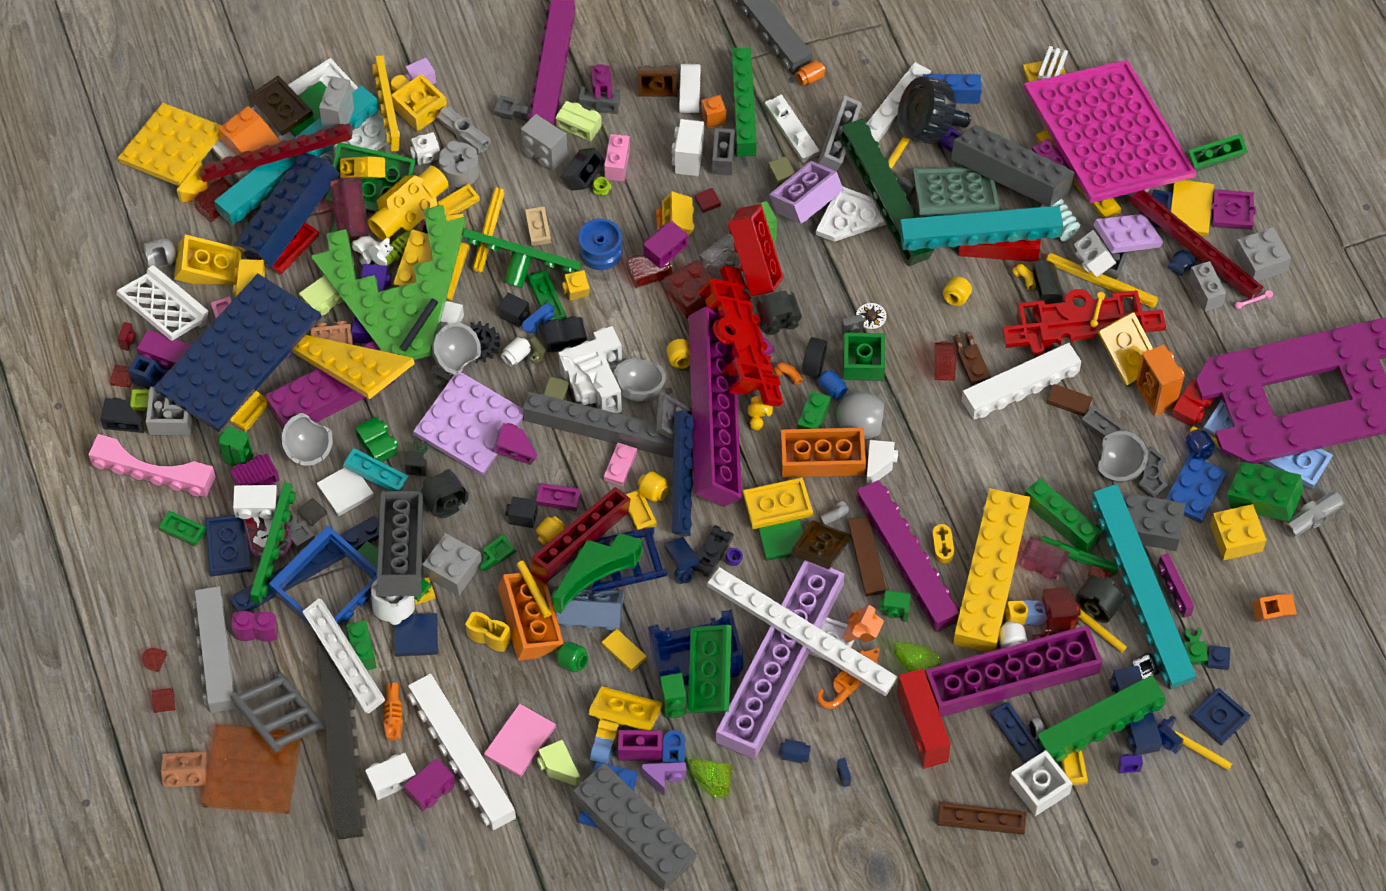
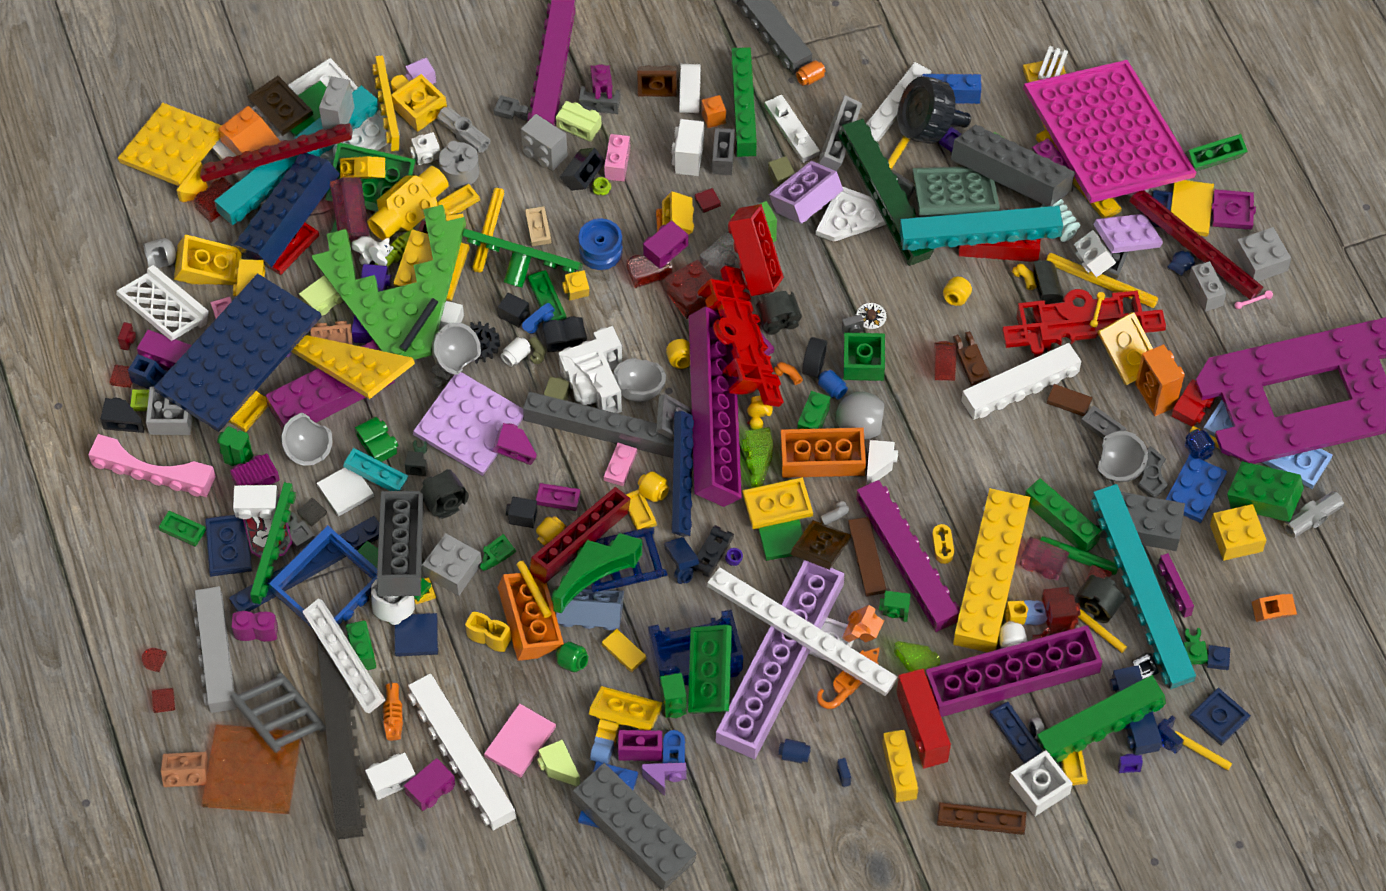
(712, 776): clear neon green slope -> none
(760, 452): none -> clear neon green slope
(900, 766): none -> yellow brick

